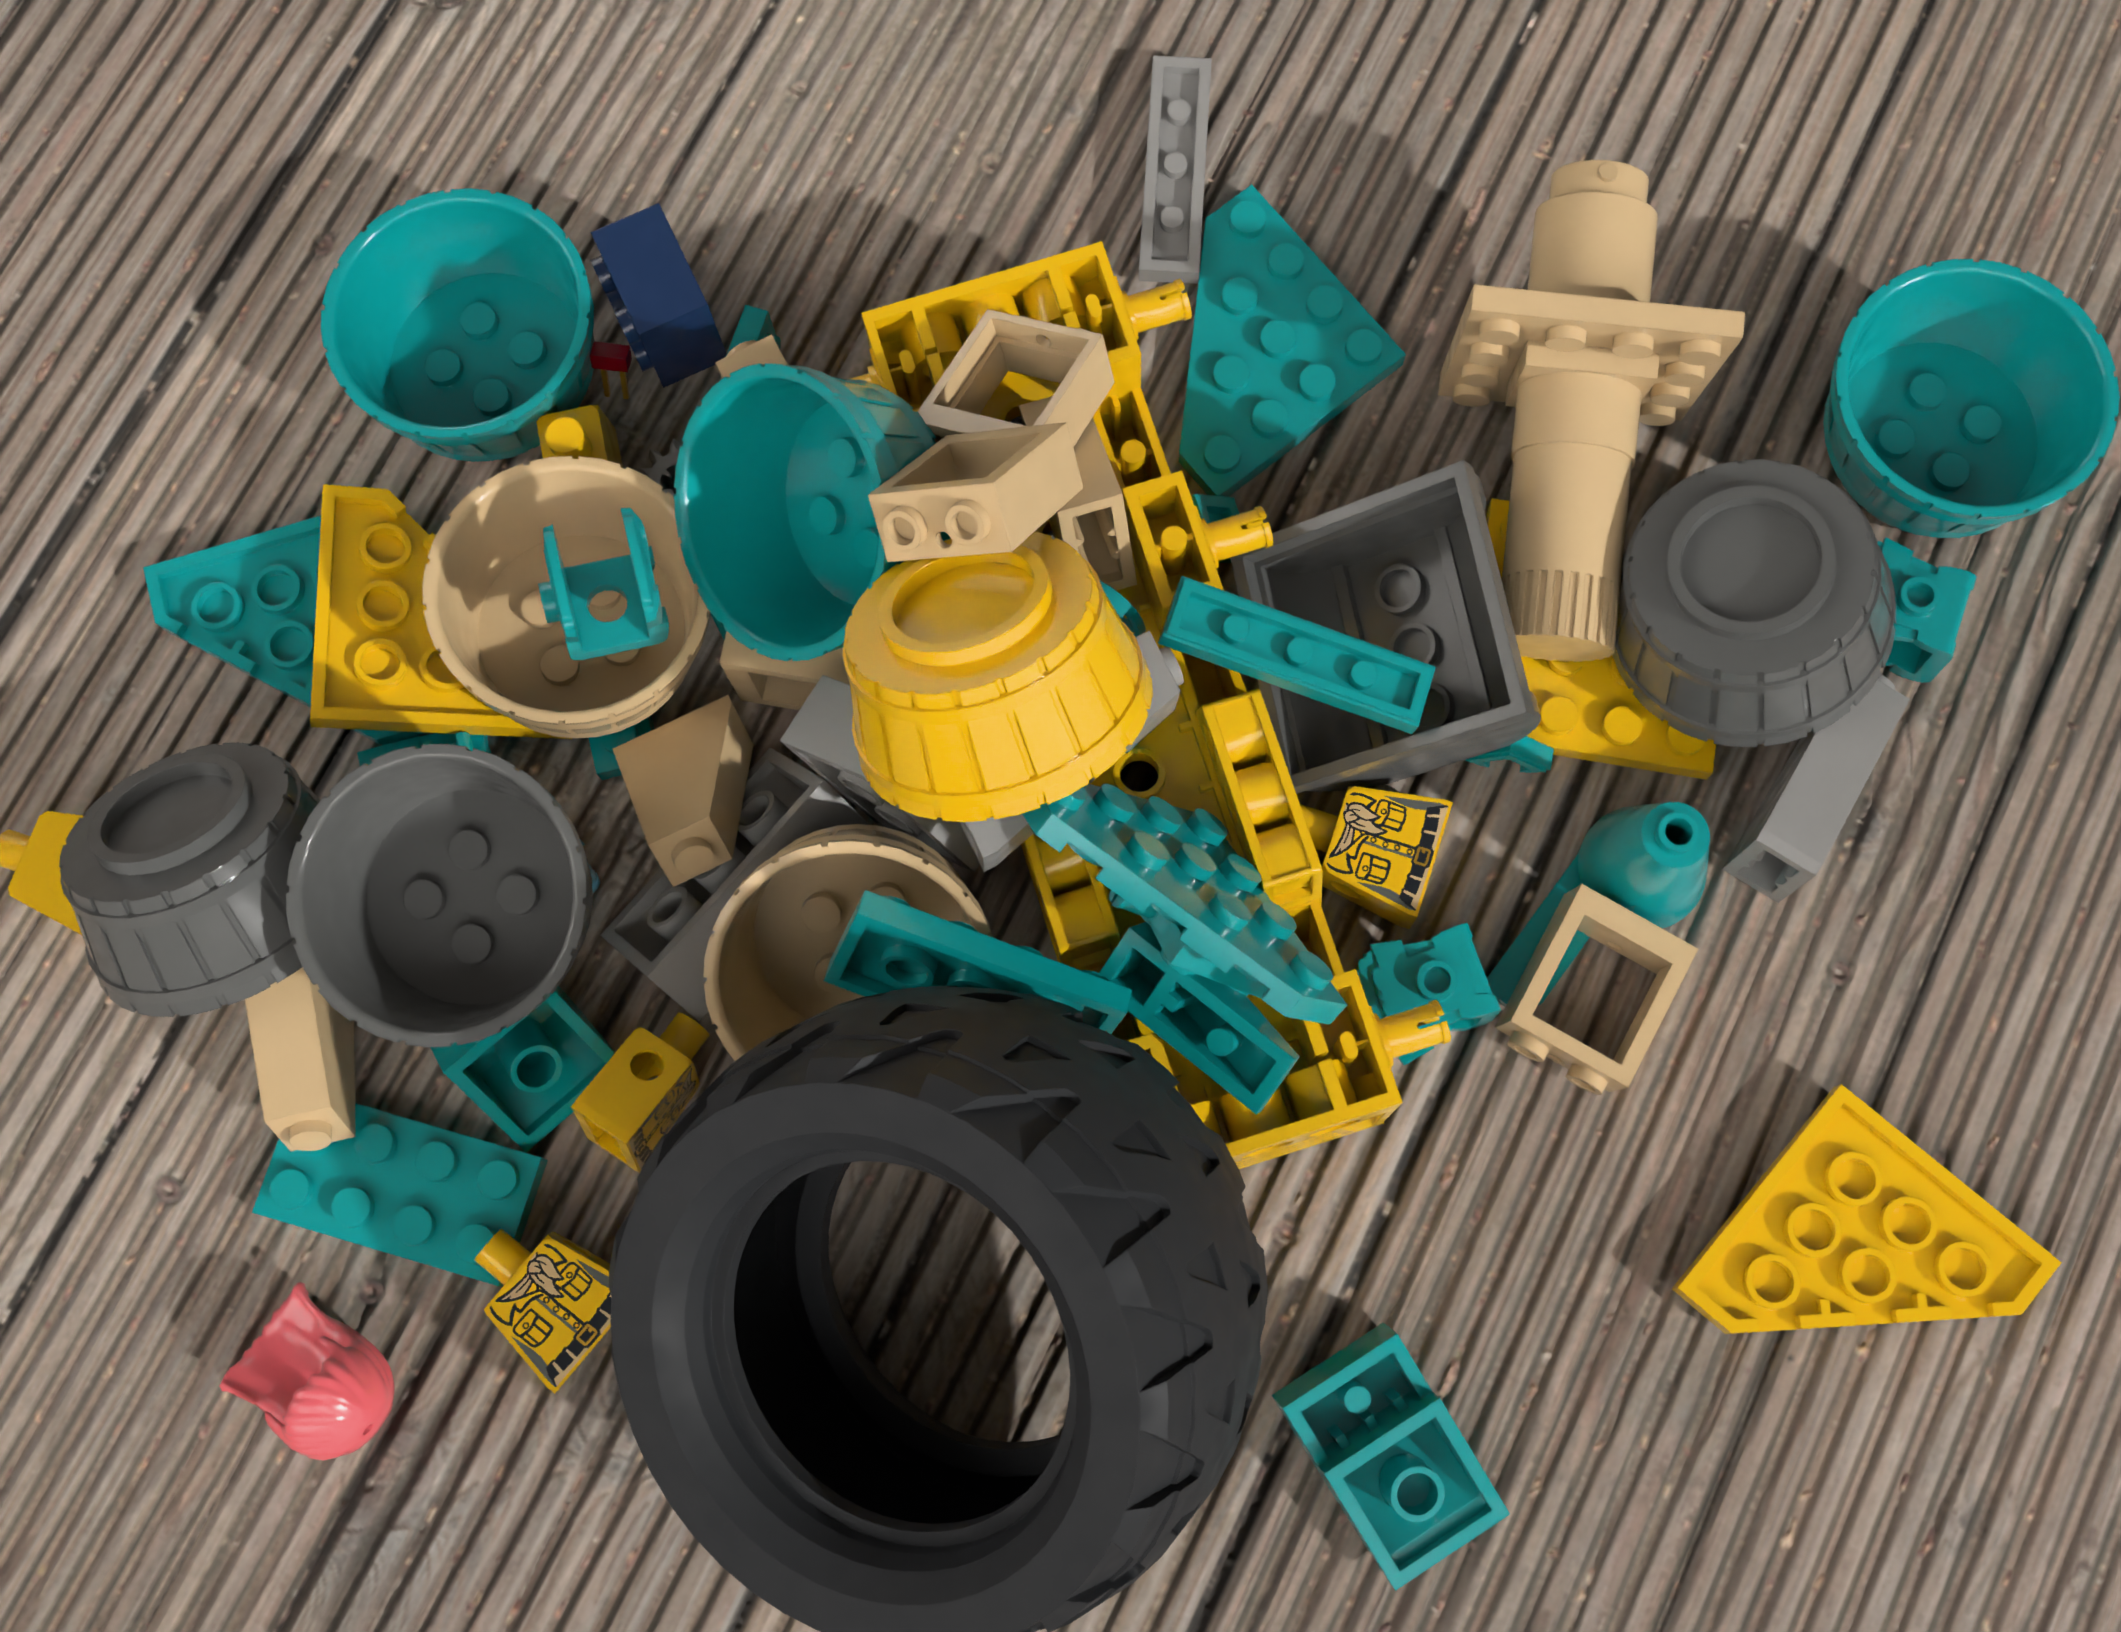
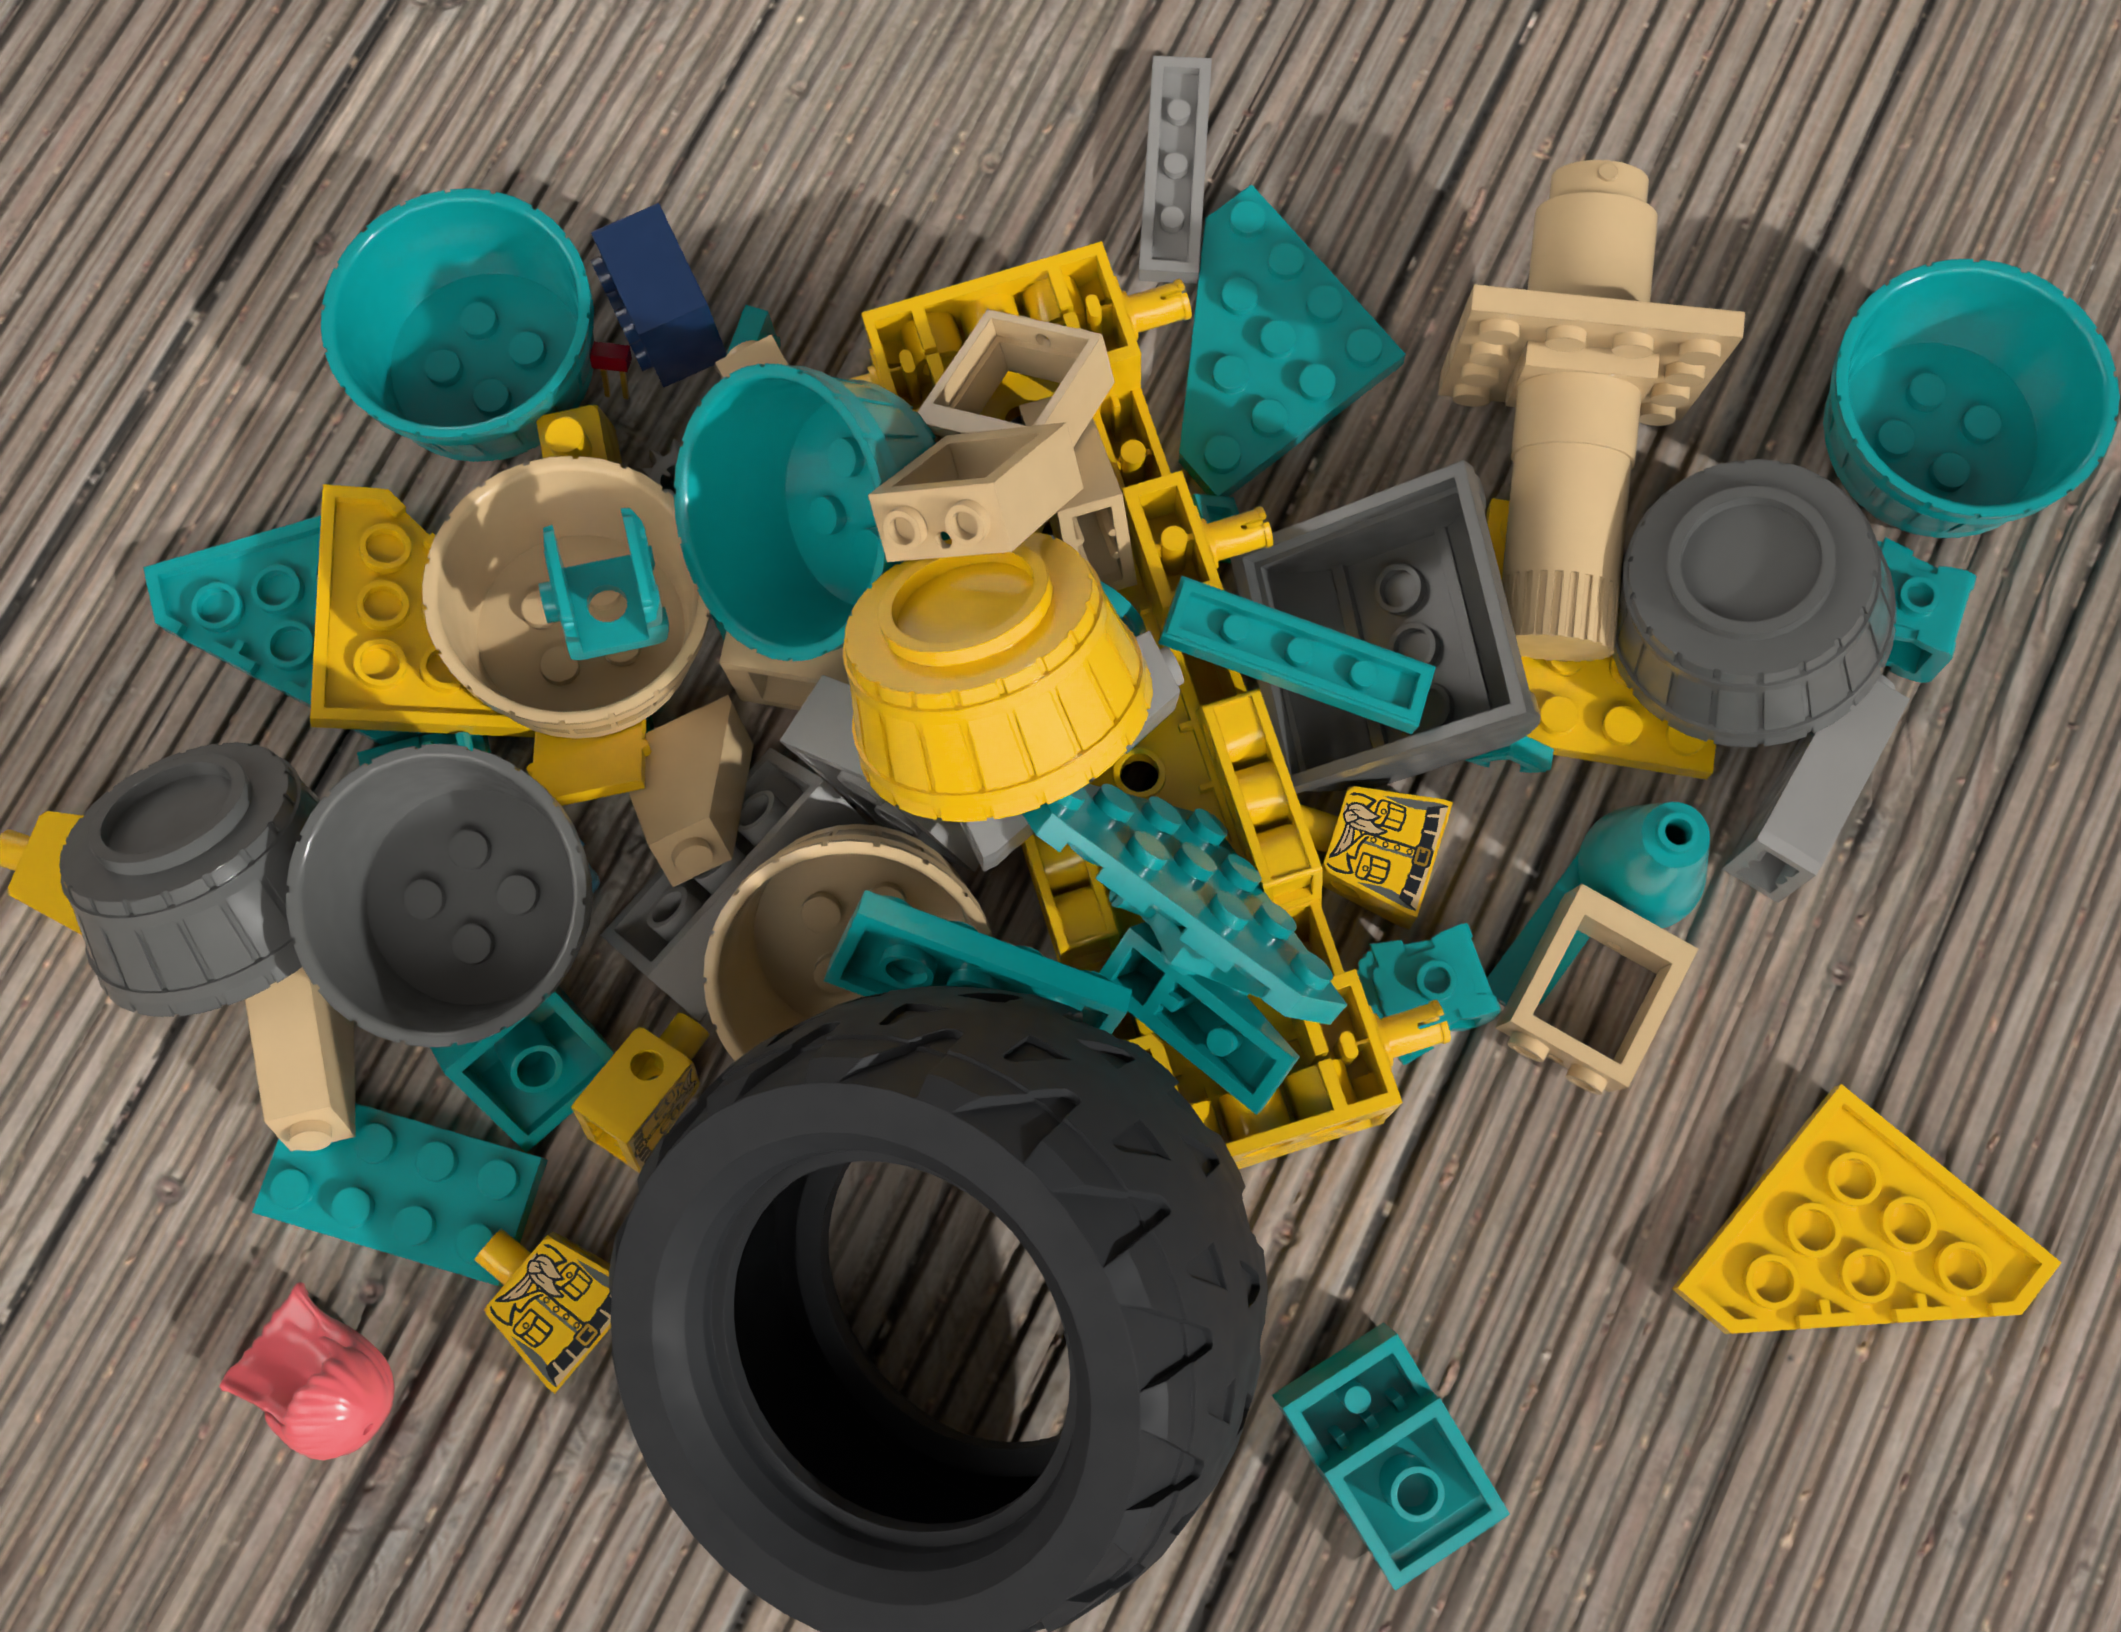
(591, 767): none -> yellow piece

